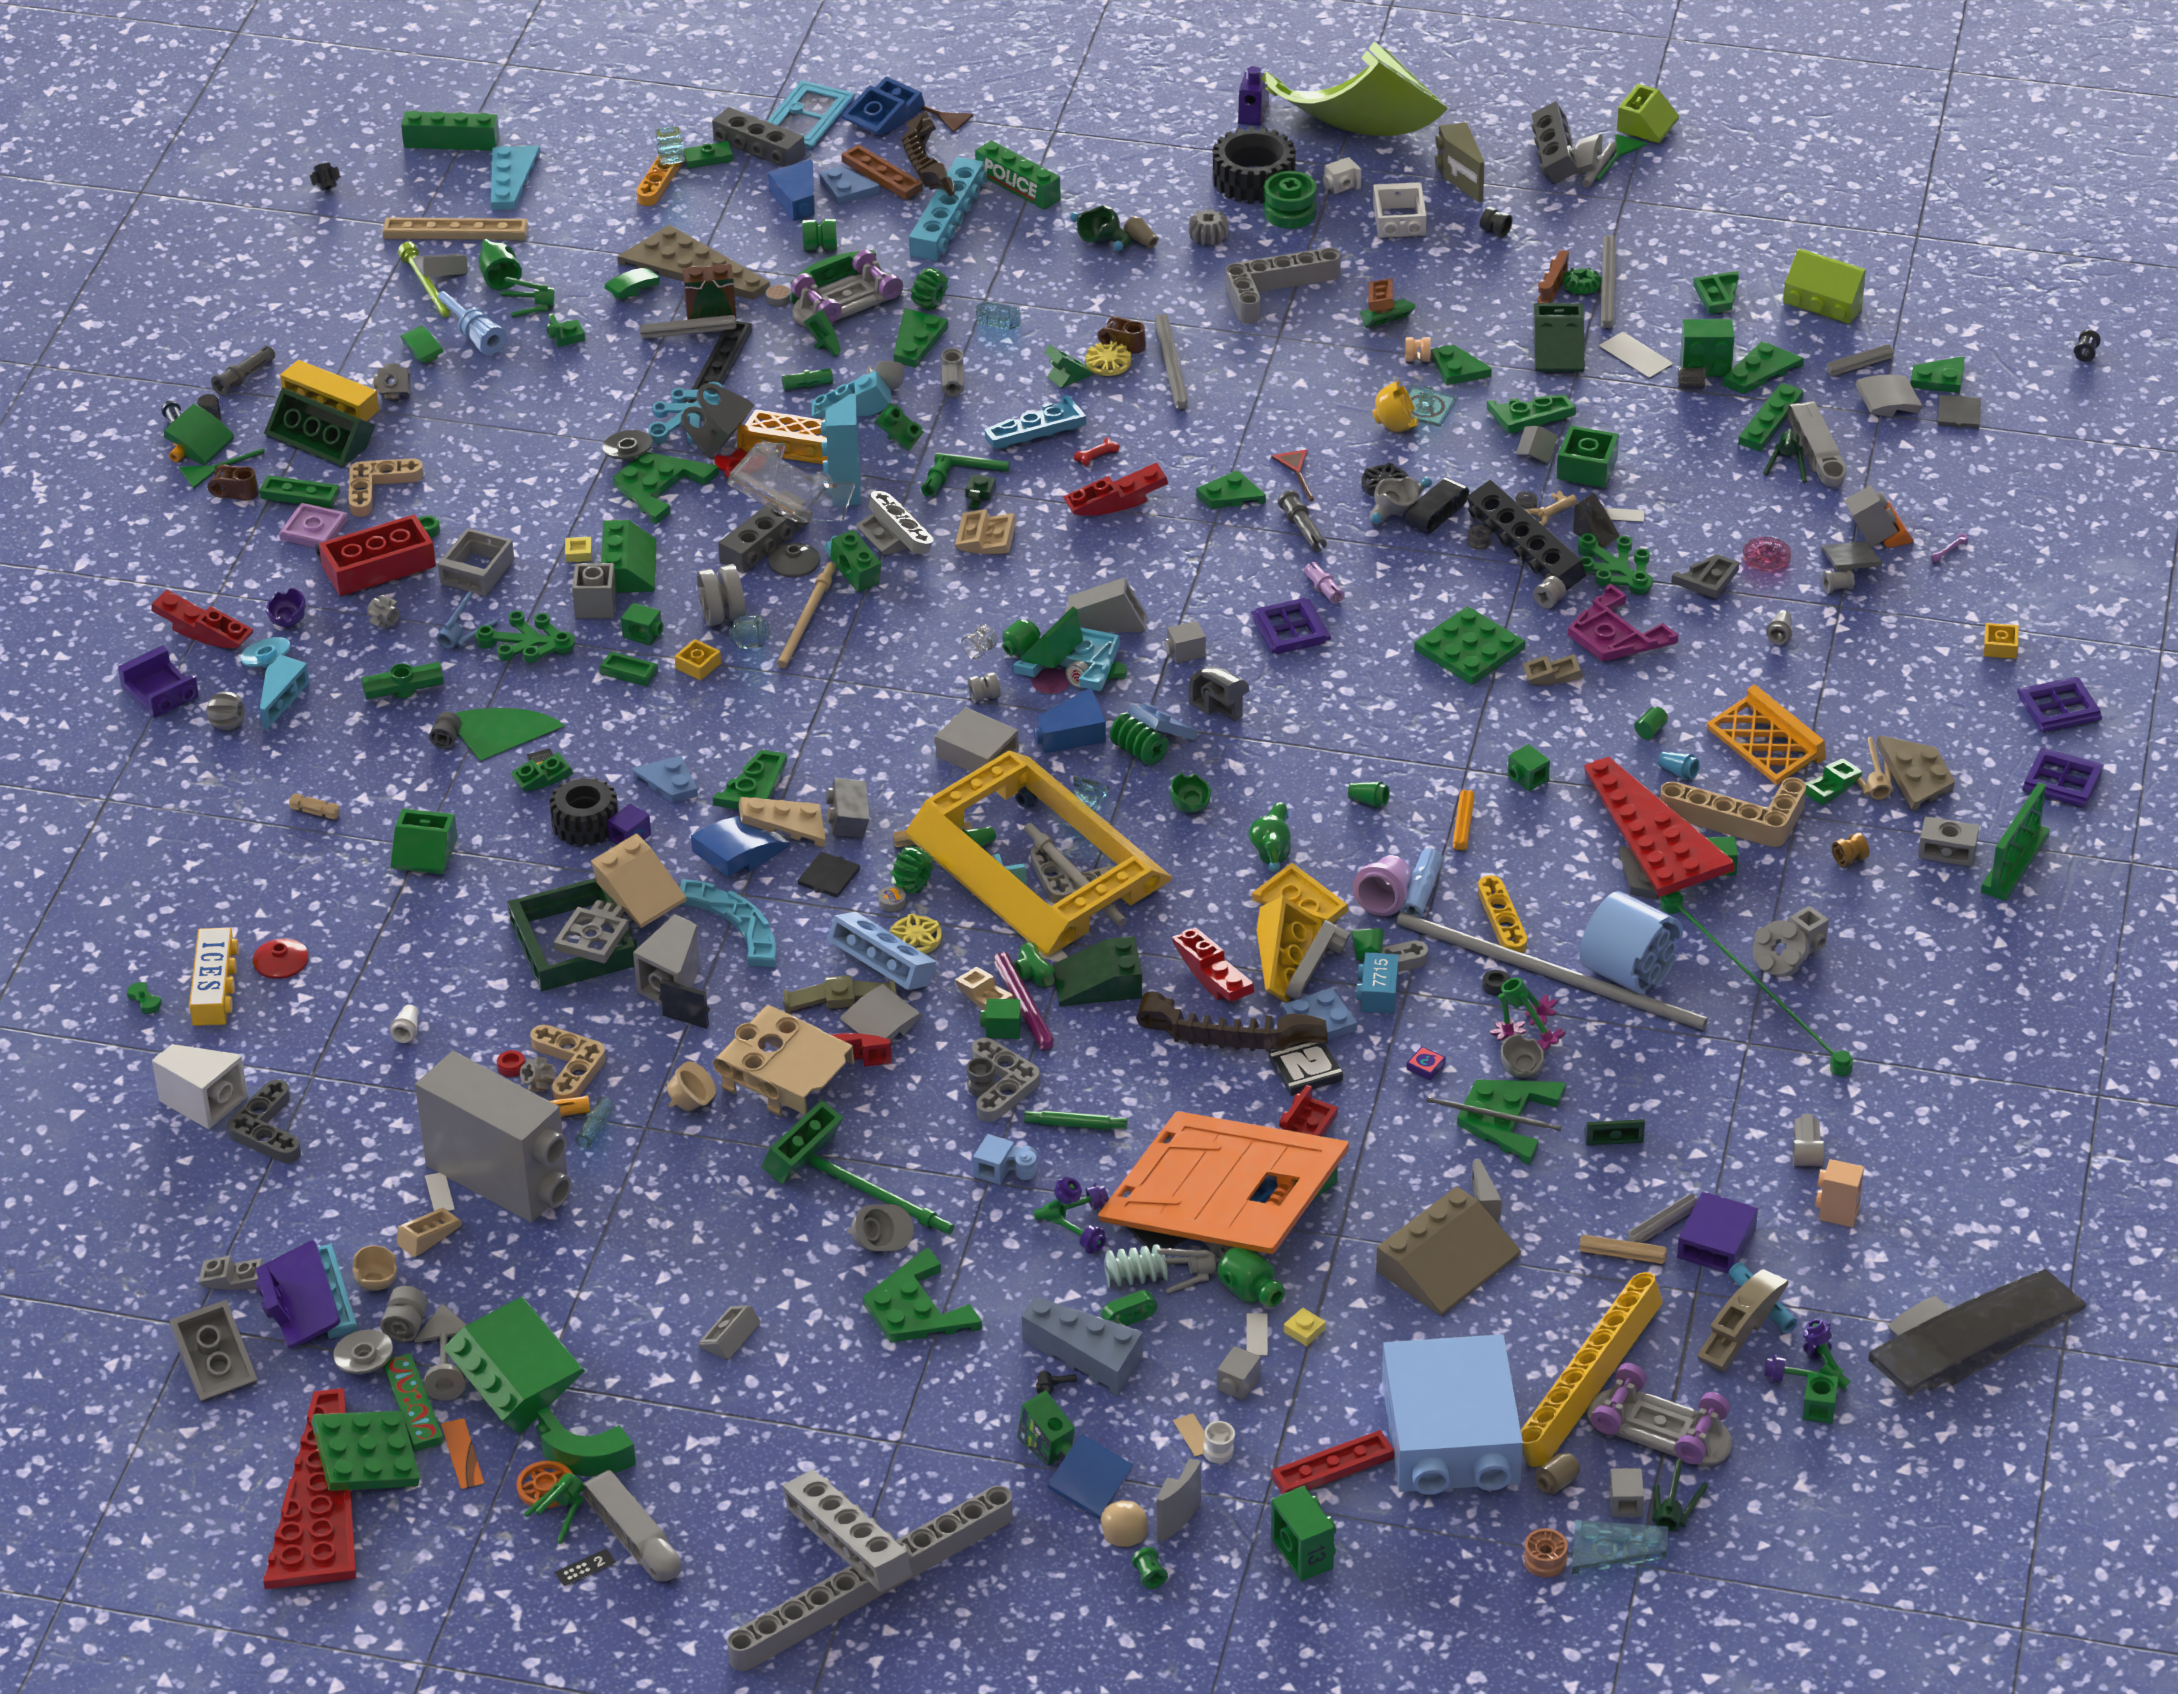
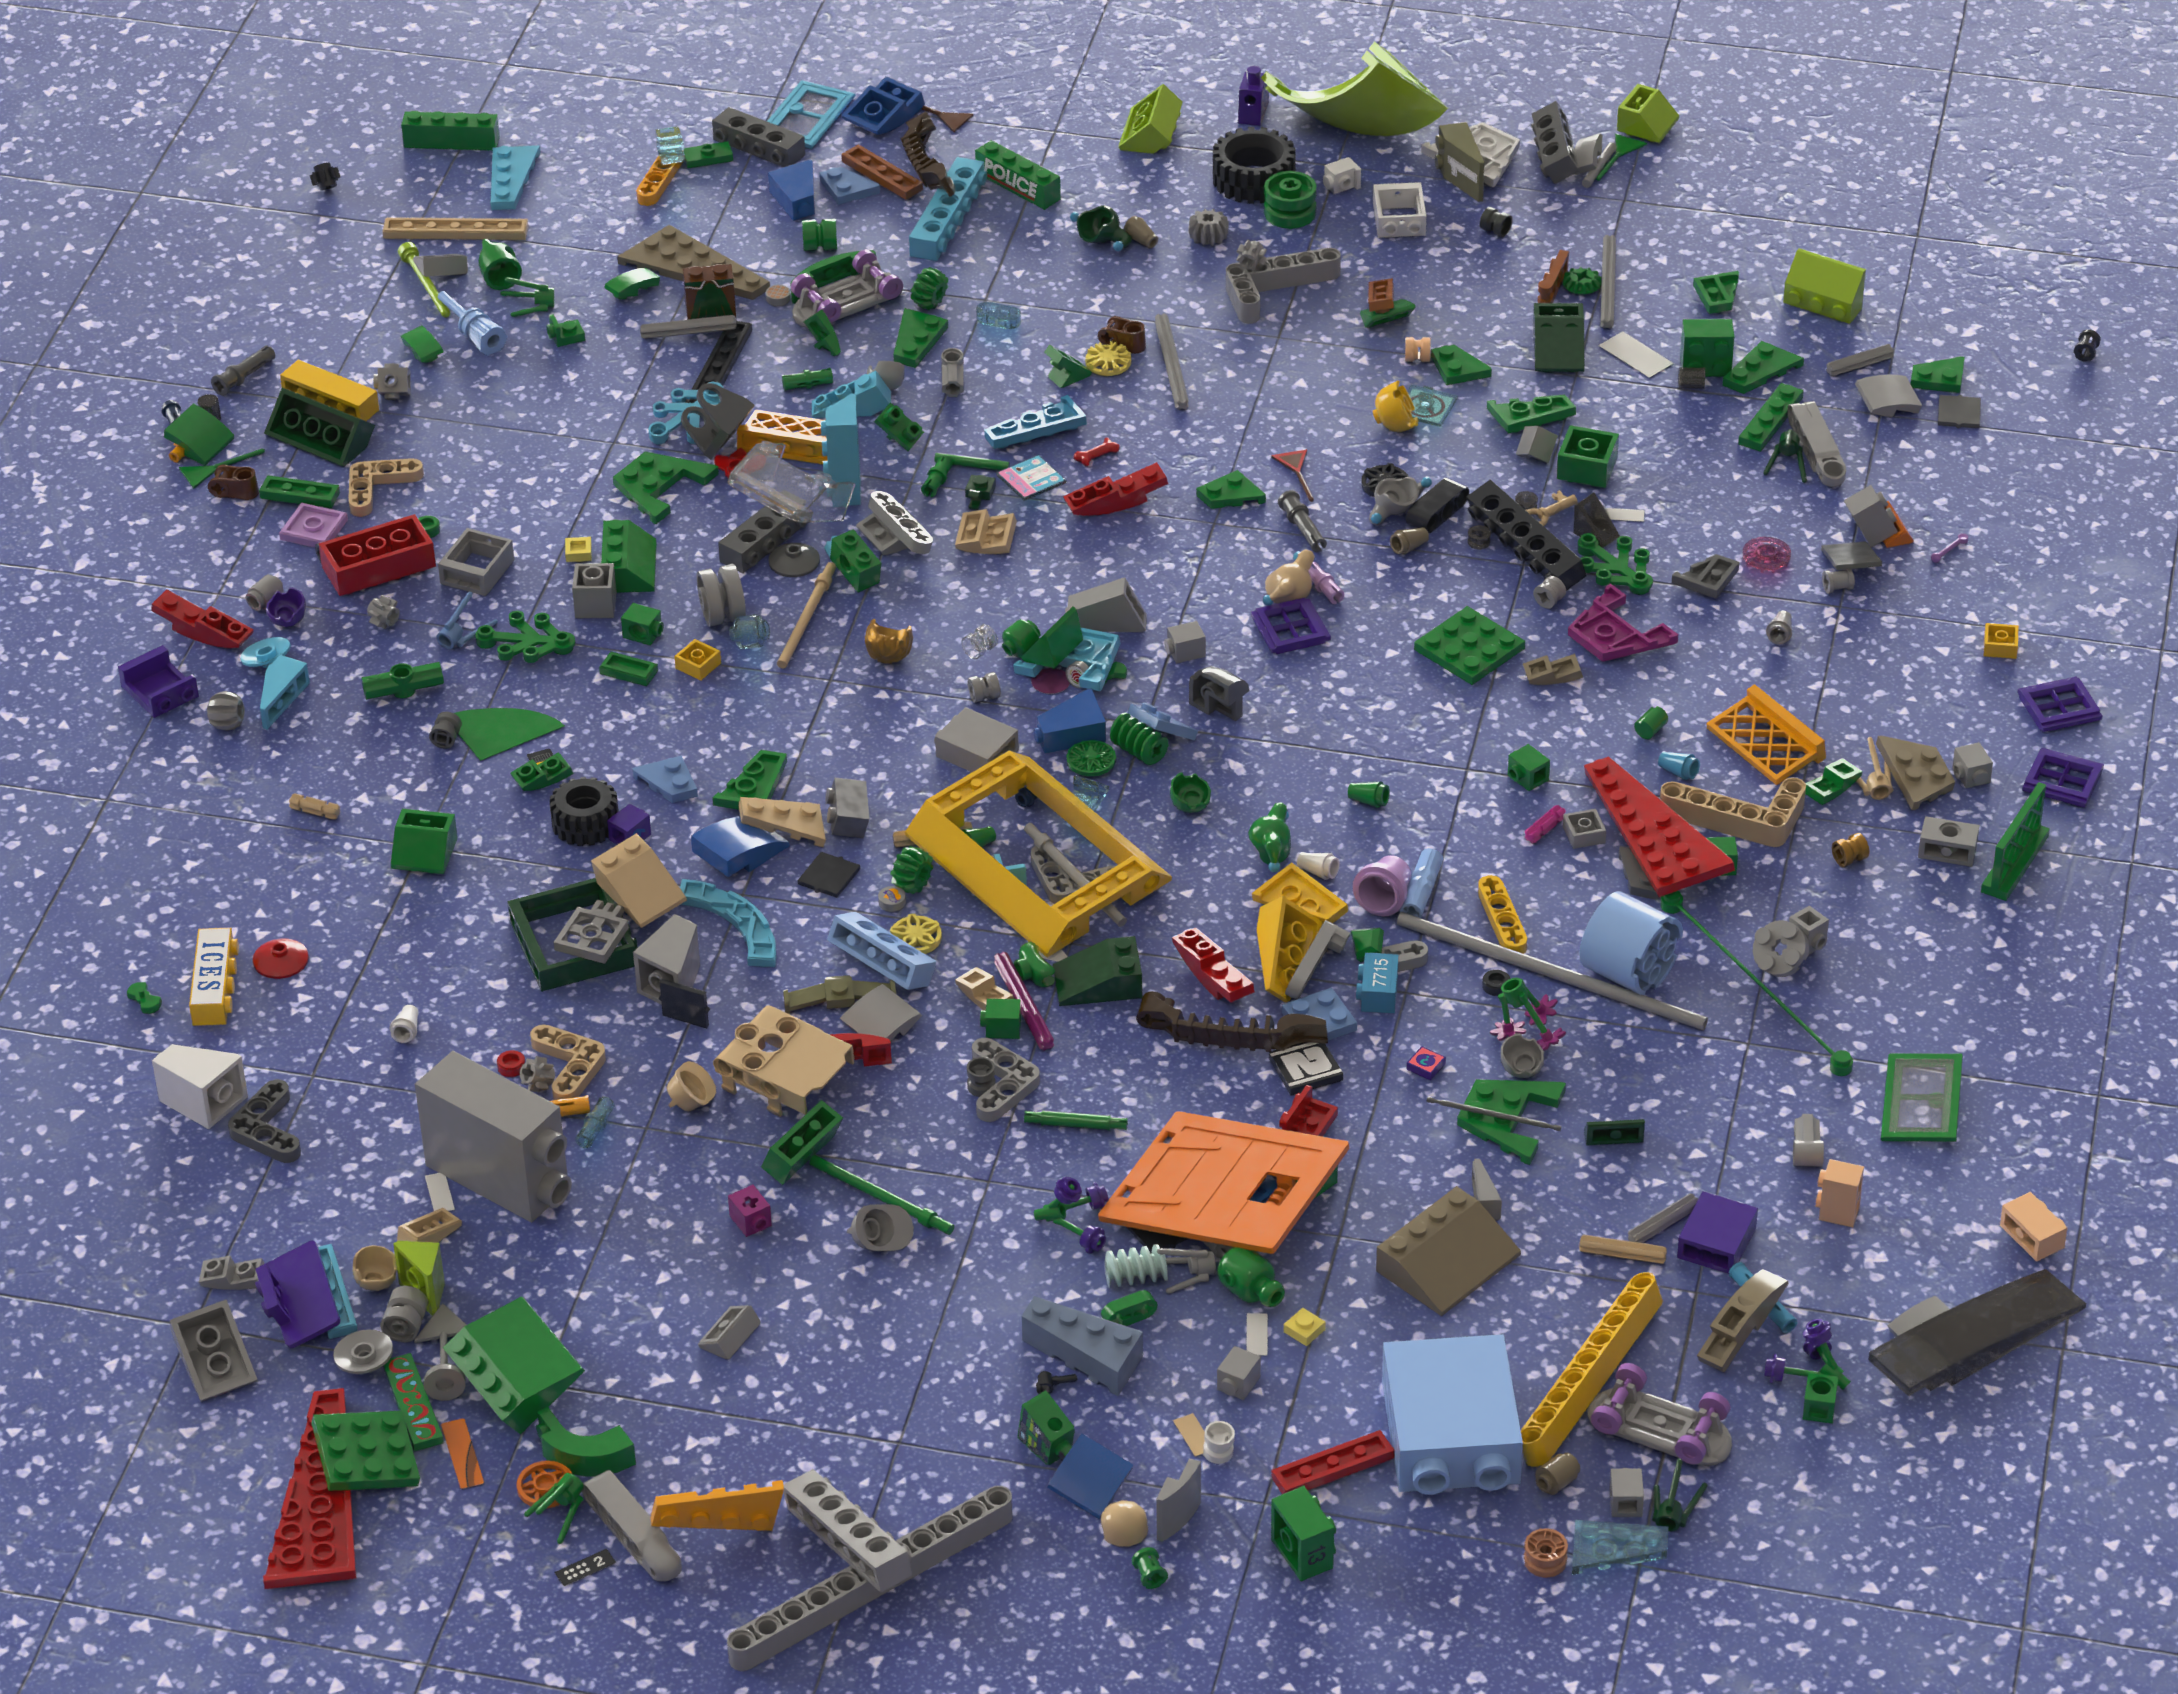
(263, 591): none -> light grey brick
(421, 1267): none -> lime slope
(627, 444): dark grey dish -> none
(738, 1510): none -> light orange wing
(751, 1216): none -> magenta brick
(888, 644): none -> pearl gold hair
(905, 1309): green wing -> none
(999, 1156): light blue brick -> none
(1031, 477): none -> piece
(1091, 758): none -> green wheel
(1151, 122): none -> lime slope
(1251, 255): none -> light grey gear
(1290, 580): none -> tan piece
(1320, 864): none -> white cone
(1408, 539): none -> dark tan cone
(1463, 820): light orange axle -> none
(1495, 147): none -> white wing
(1544, 824): none -> dark pink axle
(1584, 828): none -> light grey piece
(1922, 1097): none -> clear door
(1972, 765): none -> light grey brick
(2033, 1226): none -> light nougat brick

